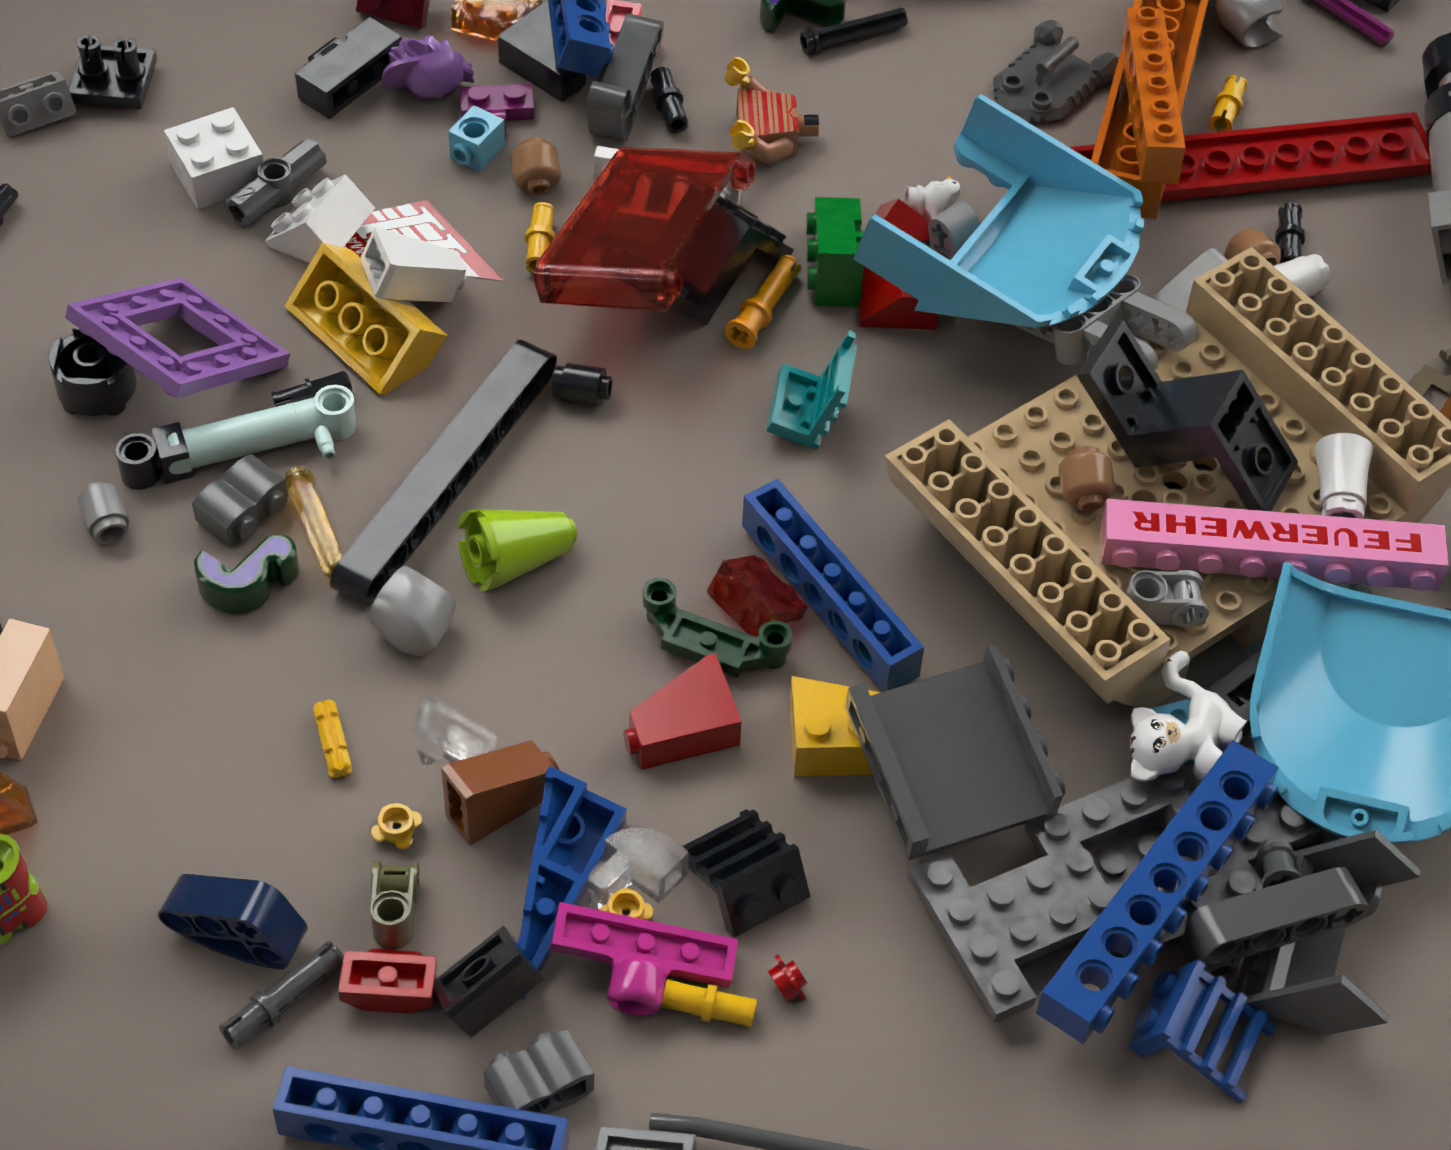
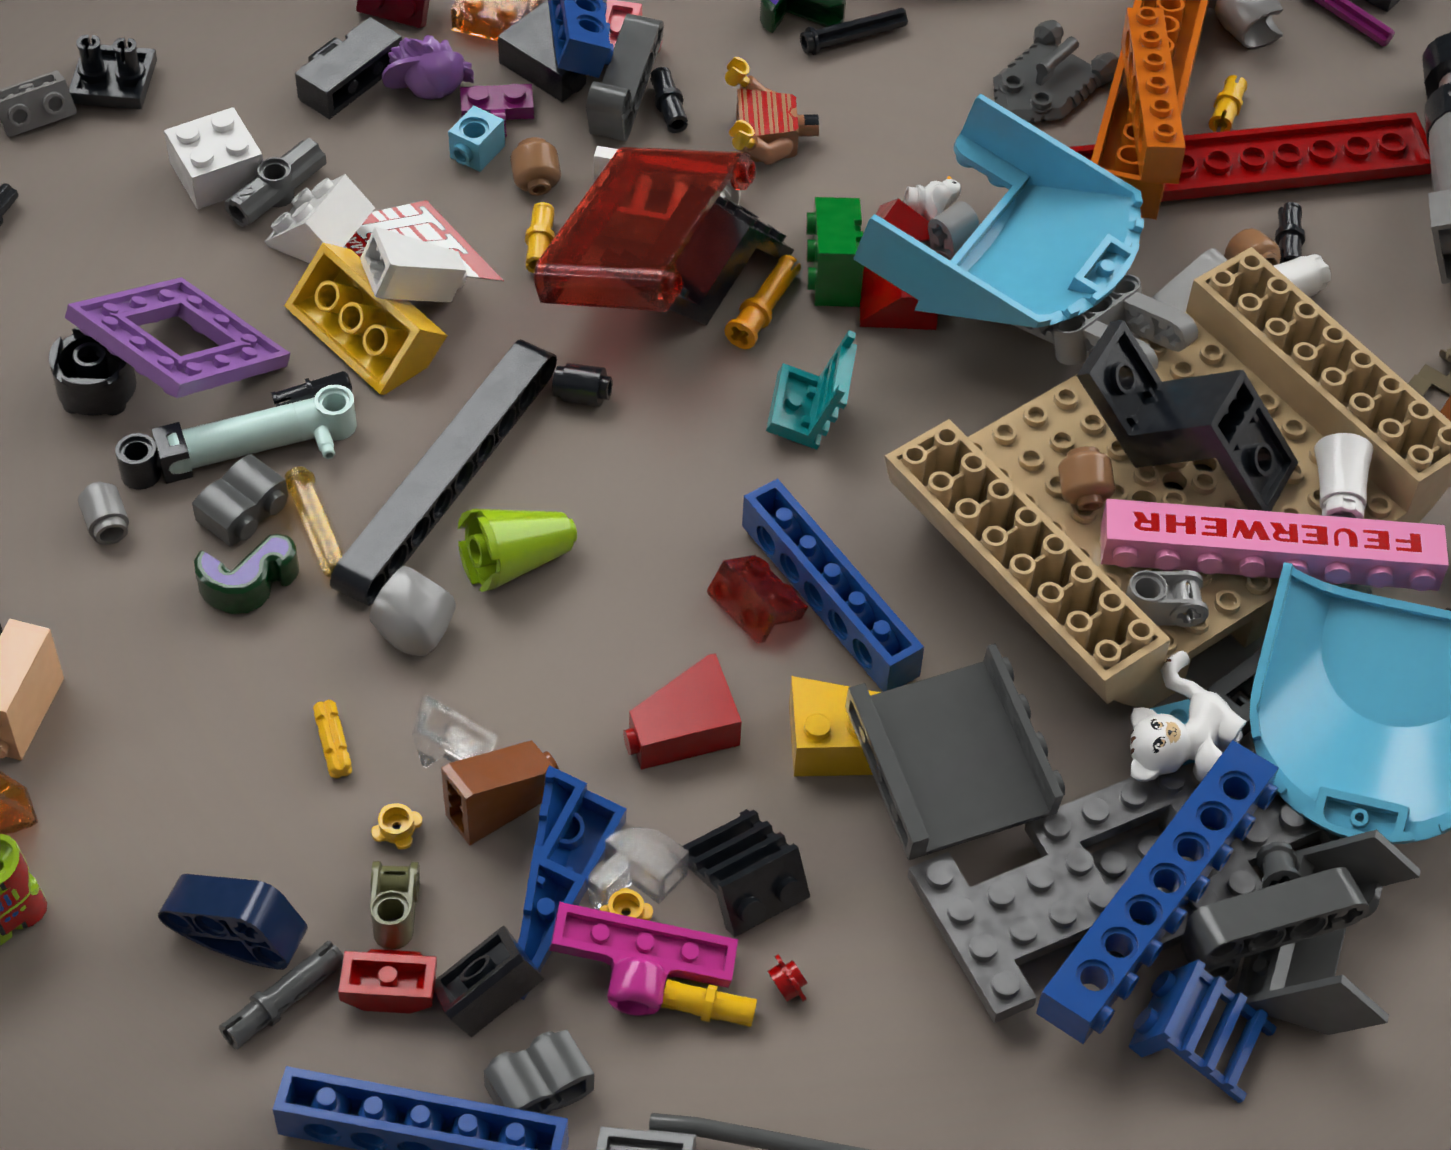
(698, 637): dark green plate -> none

